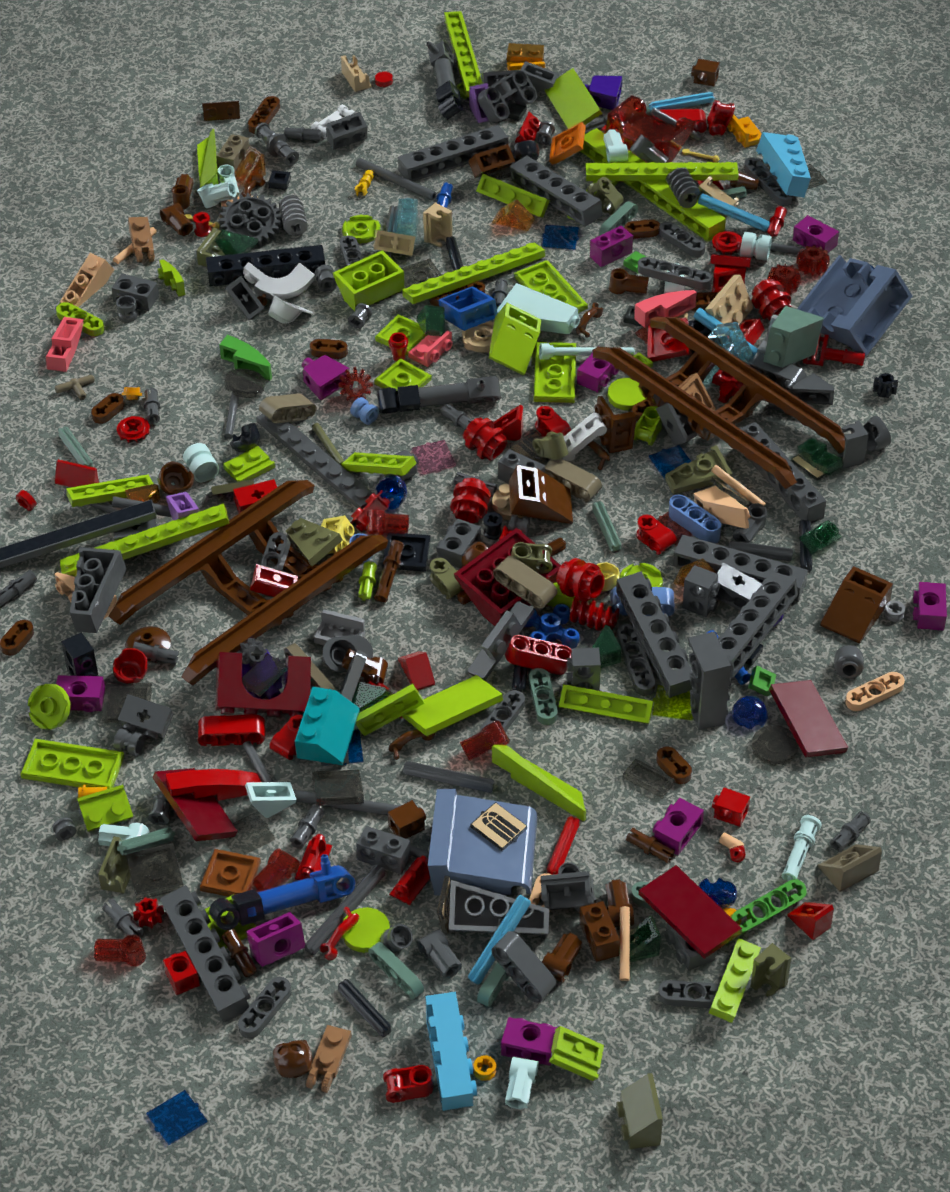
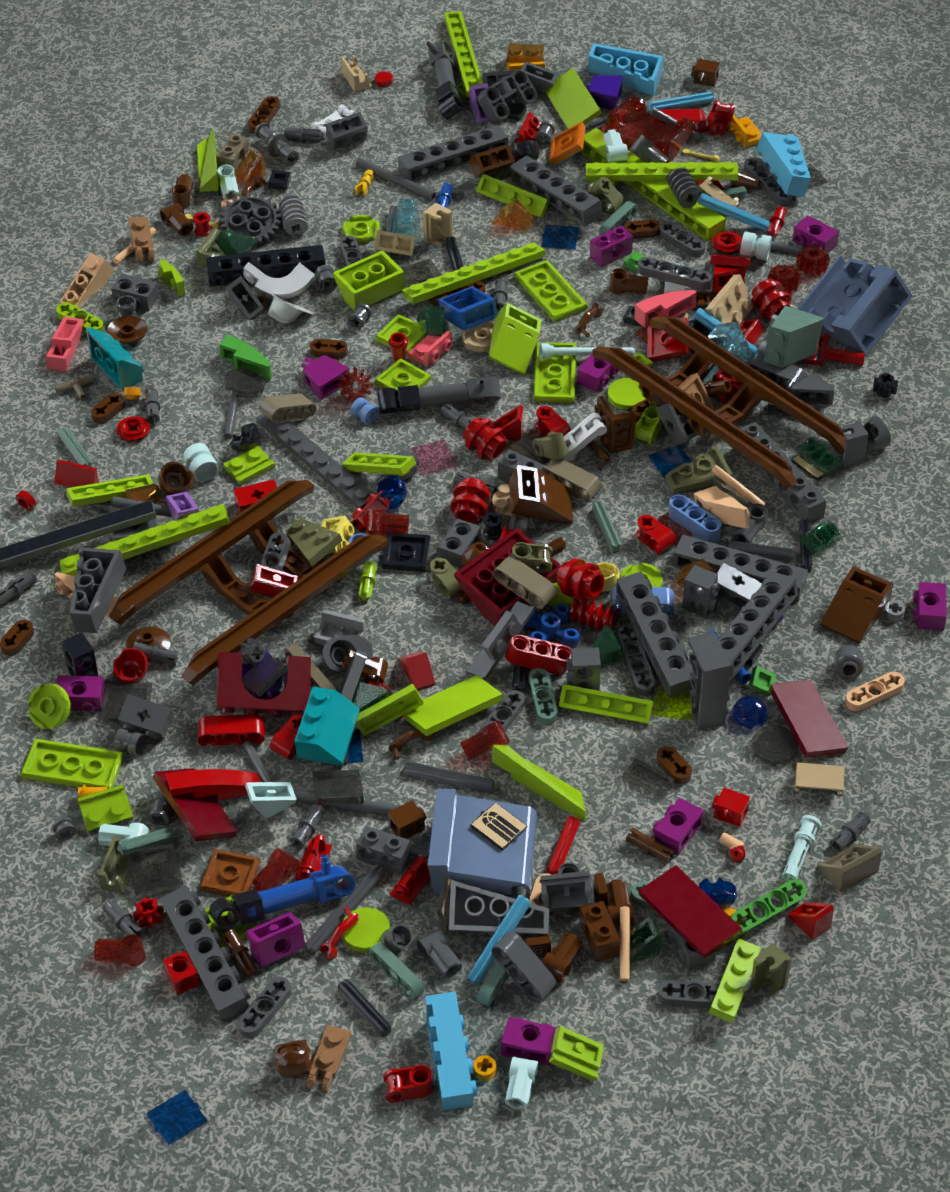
(113, 359): none -> teal slope
(127, 329): none -> reddish brown dish
(214, 194): light aqua piece -> none
(221, 110): reddish brown hinge -> none
(228, 488): olive tile -> none
(327, 443): olive bar -> none
(391, 563): reddish brown pin -> none
(539, 945): none -> reddish brown tile
(554, 314): light aqua slope -> none
(600, 888): none -> reddish brown tile
(638, 69): none -> medium azure wedge
(640, 1113): olive slope -> none
(714, 388): none -> reddish brown pin
(819, 777): none -> tan hinge

